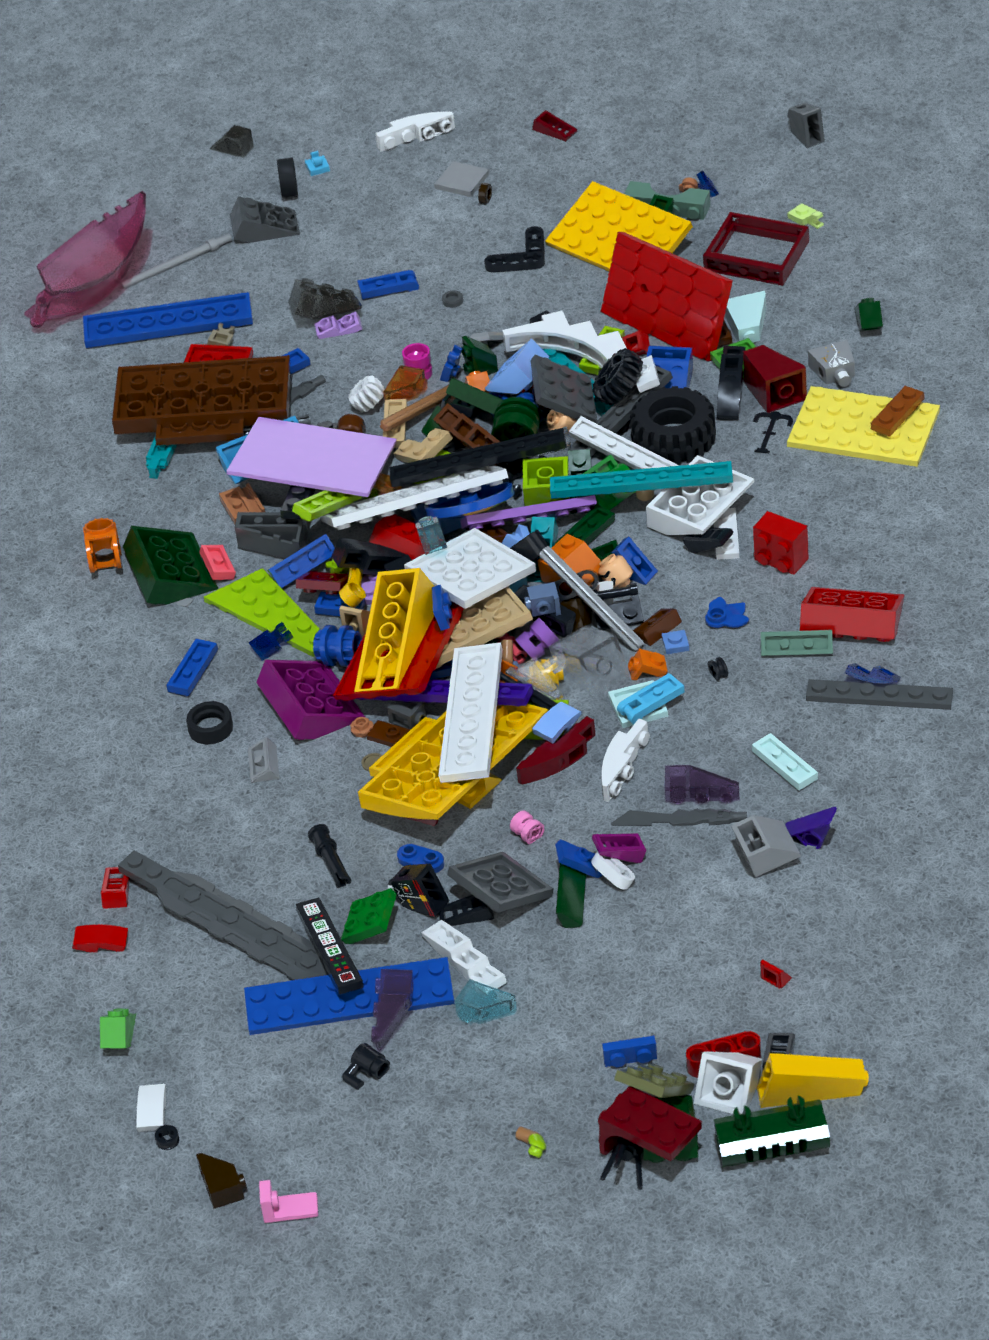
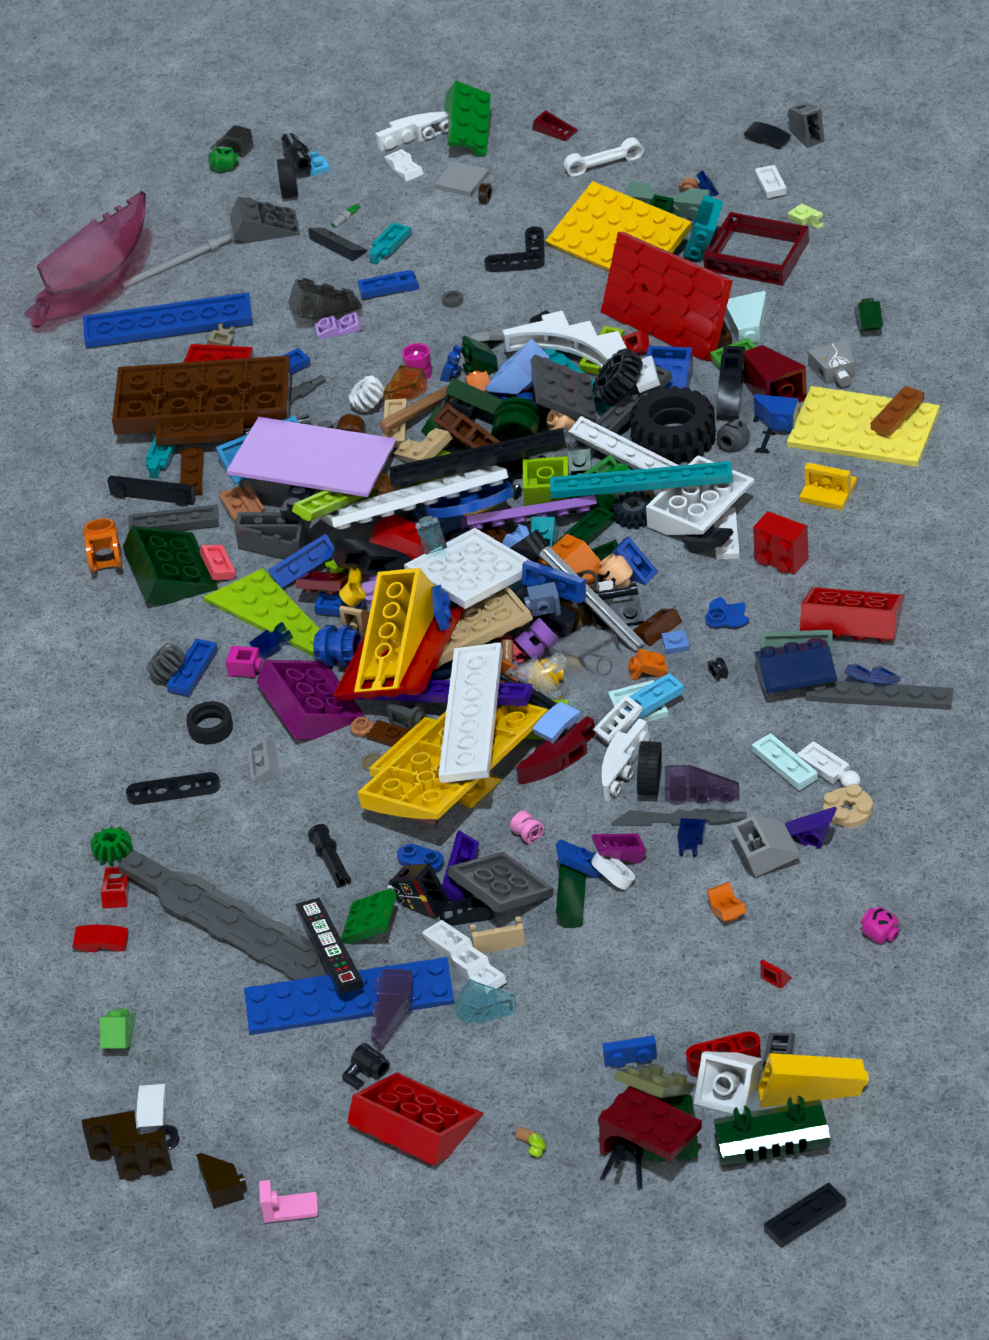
(111, 845): none -> green gear
(133, 1152): none -> dark brown bracket
(151, 490): none -> black plate
(165, 662): none -> dark grey gear
(173, 788): none -> black beam
(178, 518): none -> dark grey plate
(192, 468): none -> reddish brown plate
(223, 159): none -> green head
(243, 661): none -> dark pink brick
(295, 148): none -> black piece
(336, 243): none -> black slope
(344, 216): none -> light grey piece
(388, 242): none -> teal hinge
(402, 164): none -> white slope
(412, 1117): none -> red slope
(462, 851): none -> dark purple slope
(468, 117): none -> green piece
(498, 938): none -> tan hinge
(567, 585): none -> blue plate
(603, 157): none -> white piece
(607, 723): none -> white slope
(631, 509): none -> black wheel
(649, 768): none -> black tyre
(690, 834): none -> clear blue plate
(703, 227): none -> teal panel
(724, 903): none -> orange bracket
(733, 435): none -> dark grey head
(768, 133): none -> black slope
(770, 181): none -> white plate
(777, 411): none -> blue slope
(795, 665): none -> dark blue slope
(804, 1214): none -> black plate
(827, 486): none -> yellow bracket
(829, 765): none -> white plate
(852, 795): none -> tan plate
(880, 925): none -> dark pink head

